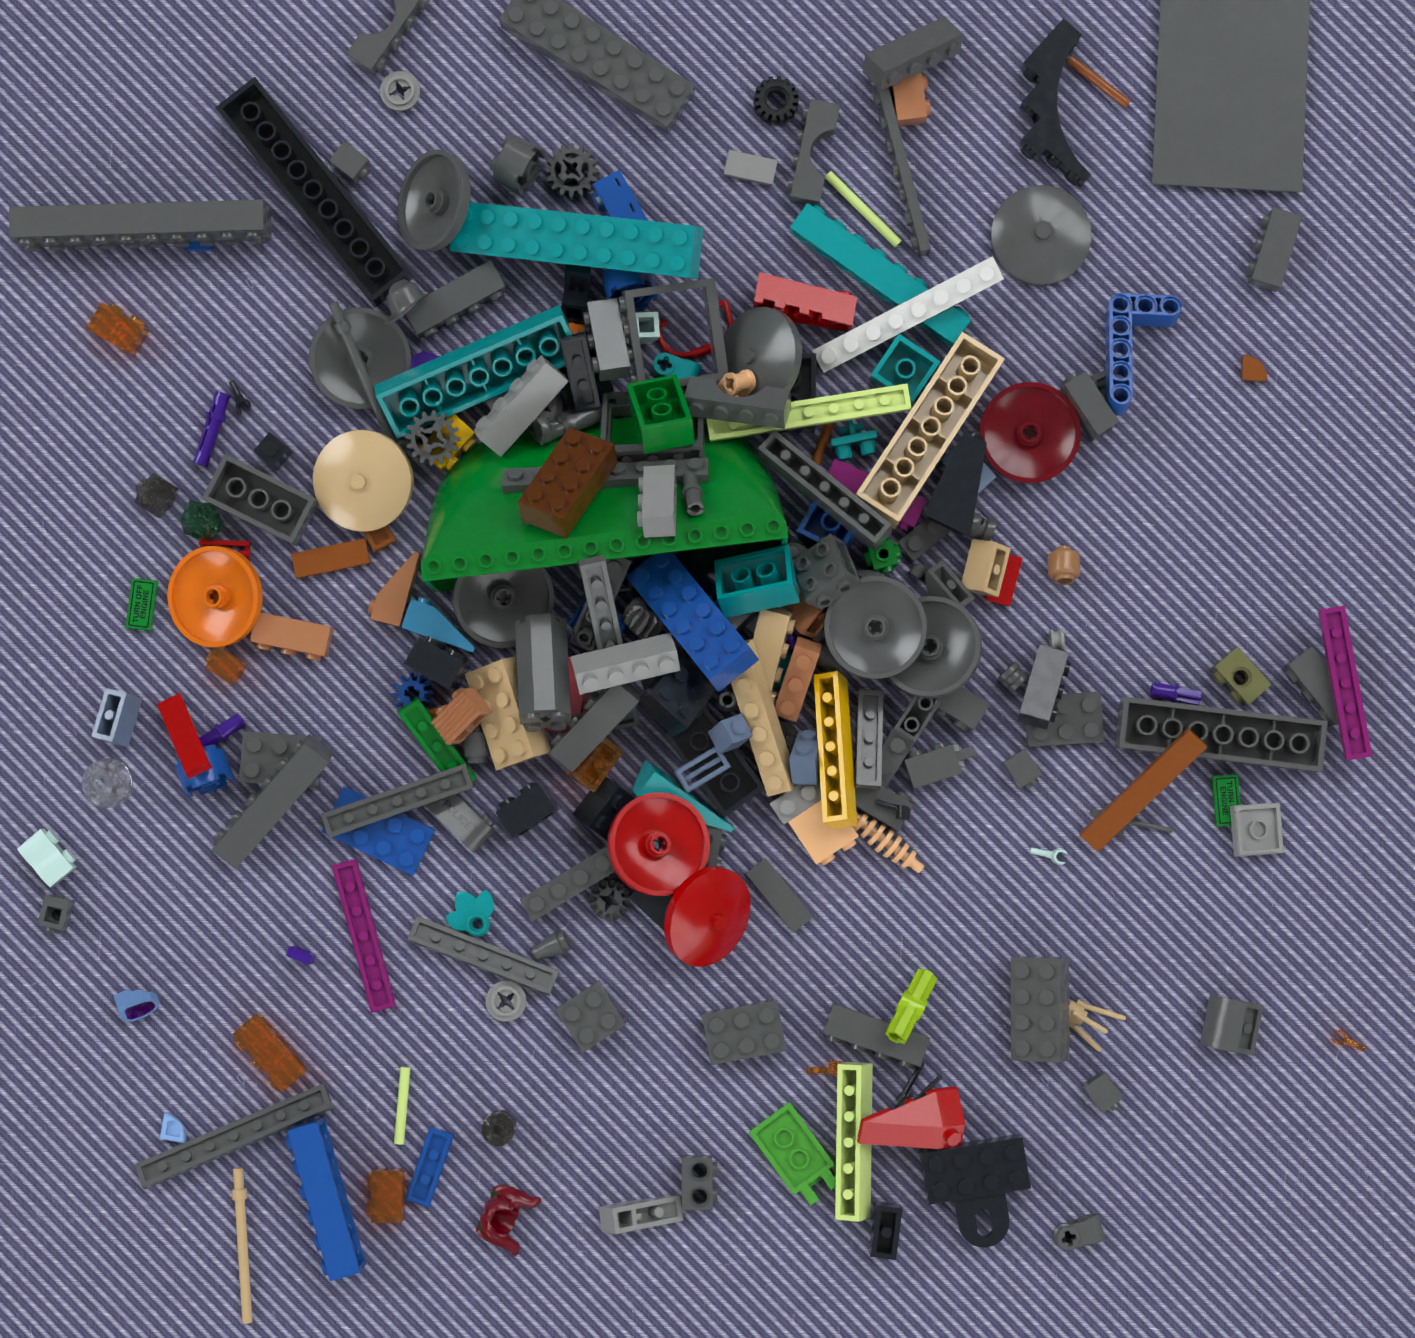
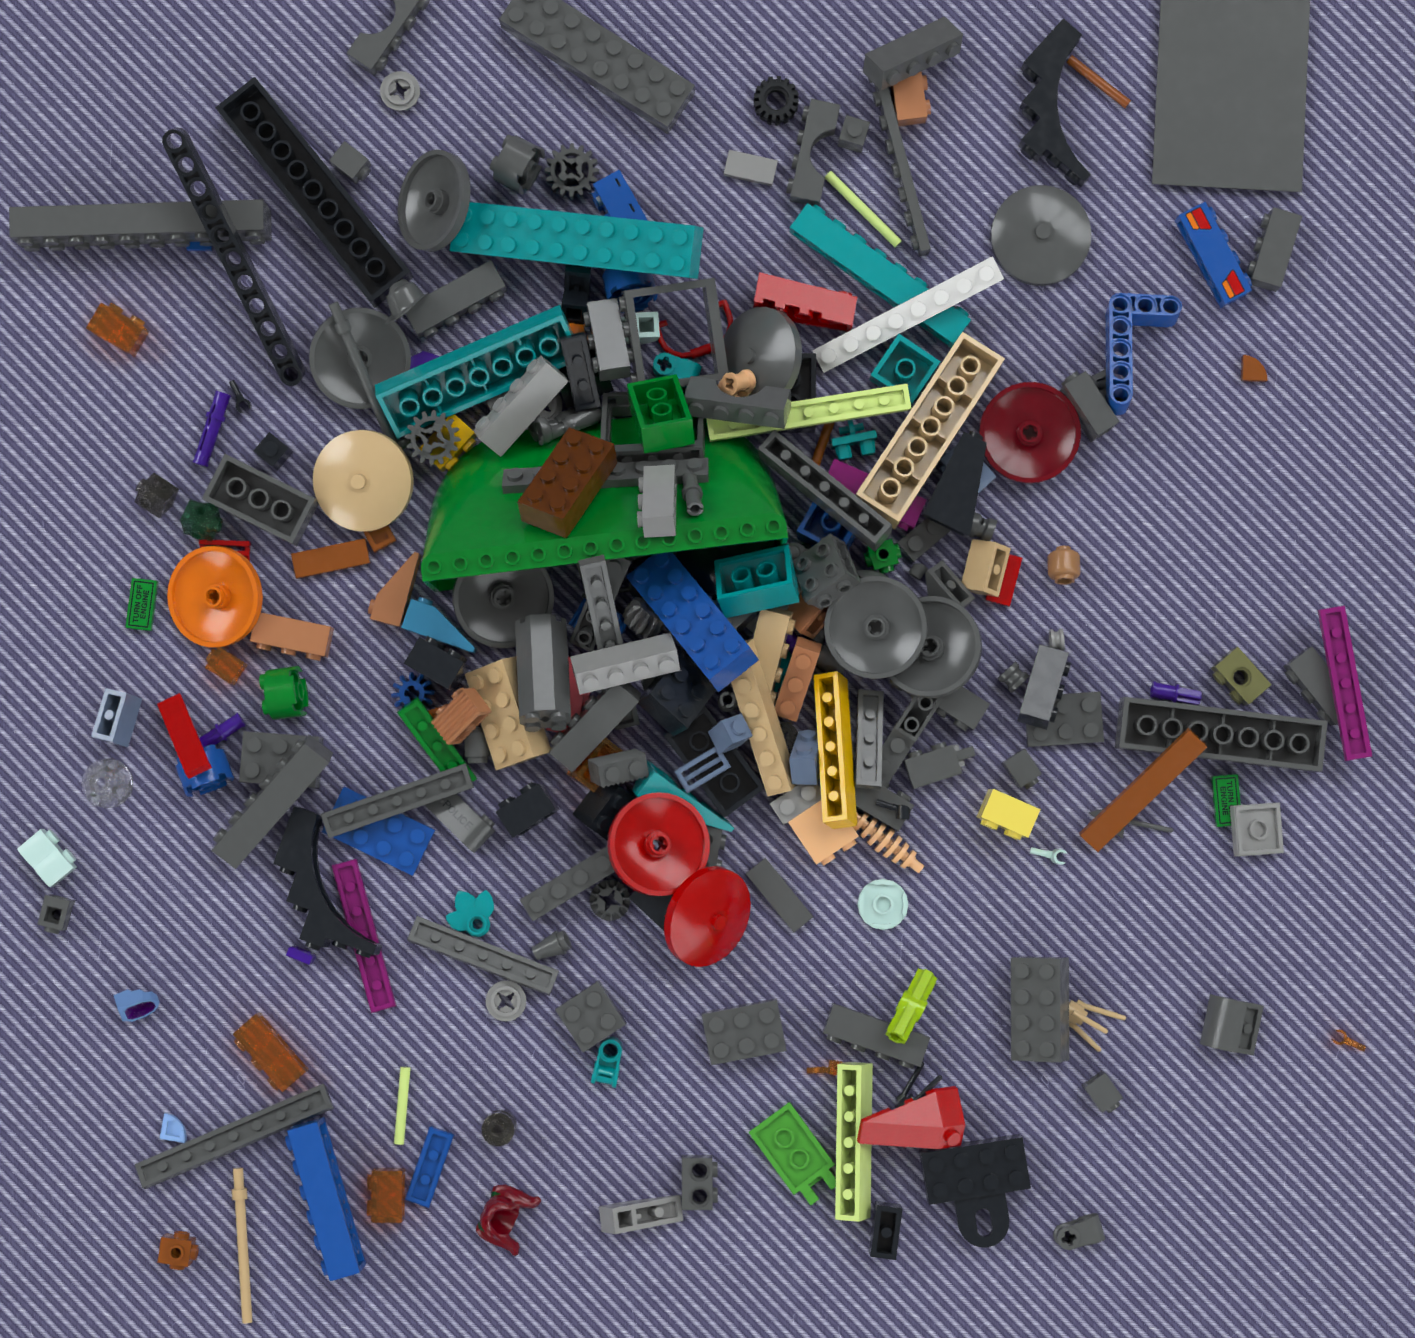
(171, 1255): none -> dark orange brick
(234, 244): none -> black beam
(284, 693): none -> green brick
(323, 923): none -> black arch
(607, 1067): none -> teal piece
(618, 767): none -> dark grey brick
(853, 134): none -> dark grey brick
(882, 904): none -> light aqua tile
(1007, 813): none -> light yellow brick
(1213, 254): none -> blue brick

